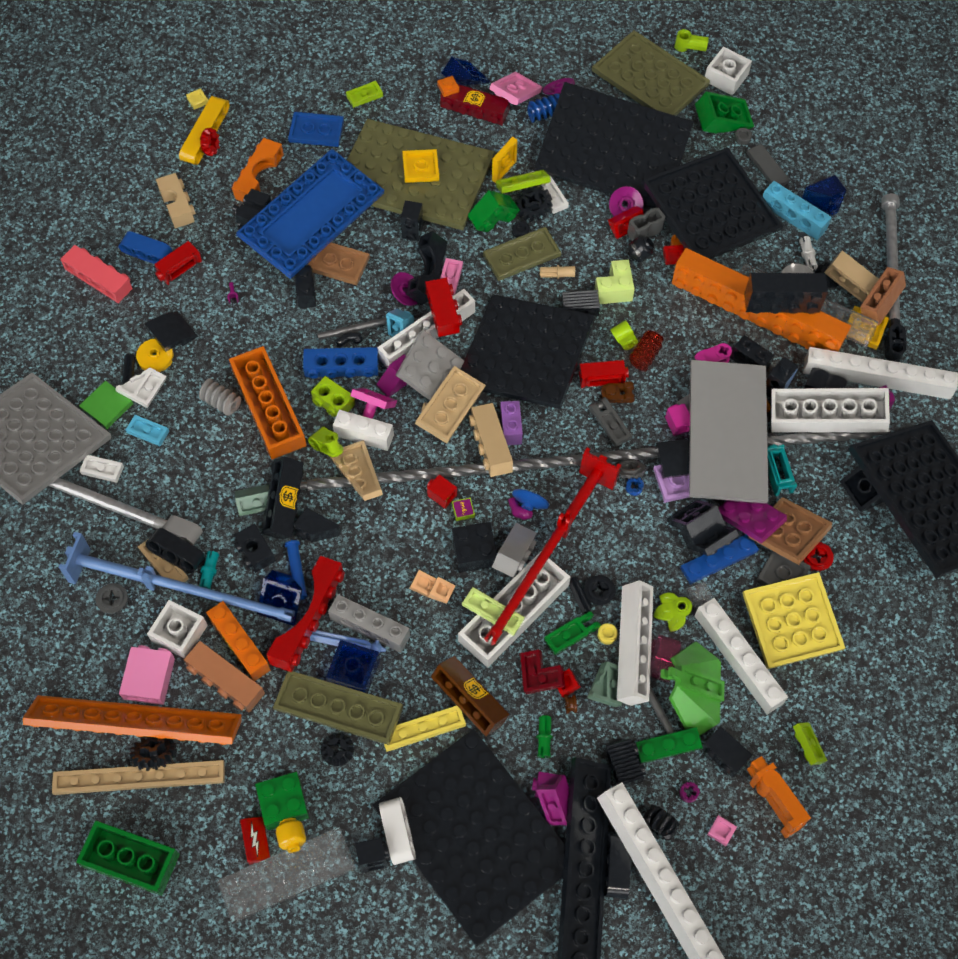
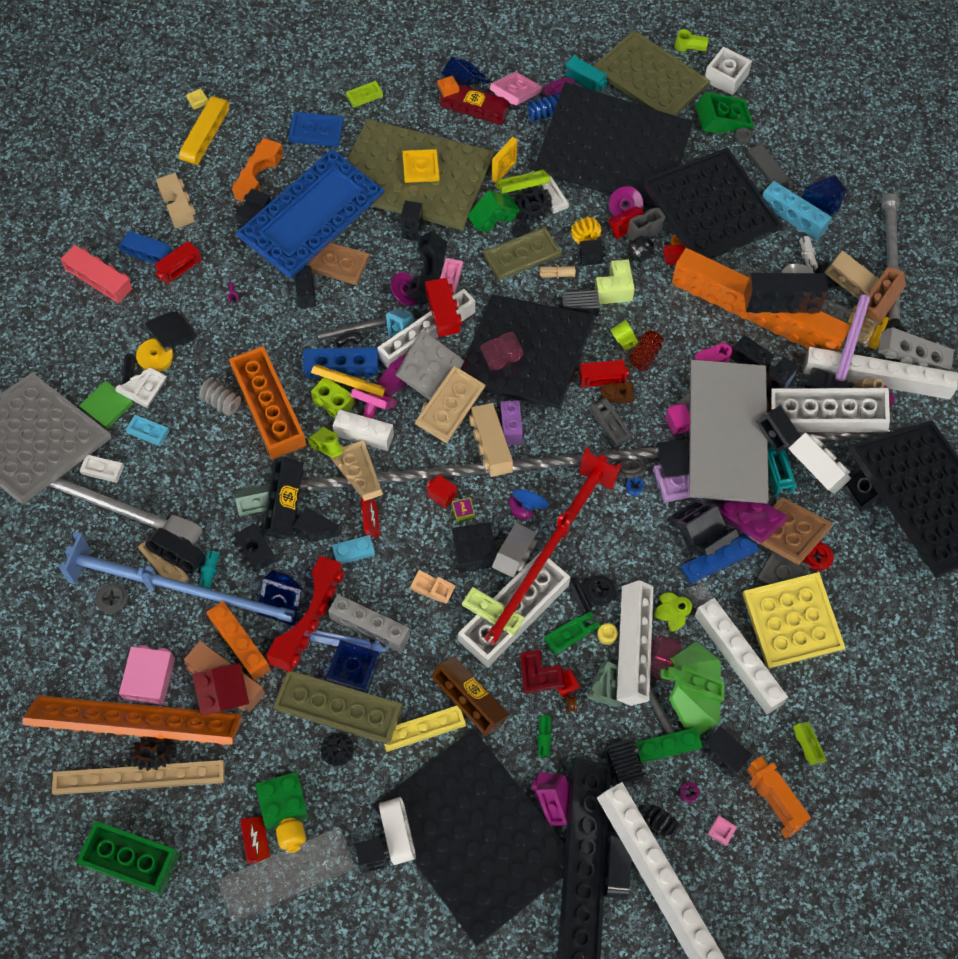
(177, 629): white brick -> none
(208, 137): red gear -> none
(220, 689): none -> dark red slope
(295, 565): blue pin -> none
(348, 380): none -> yellow tile
(353, 549): none -> medium azure plate
(370, 518): none -> red slope
(502, 351): none -> clear pink brick
(585, 229): none -> yellow gear
(586, 74): none -> teal window
(591, 252): none -> black brick
(778, 429): none -> black brick
(820, 462): none -> white brick
(852, 337): none -> lavender axle
(868, 383): none -> tan axle
(914, 350): none -> light grey brick

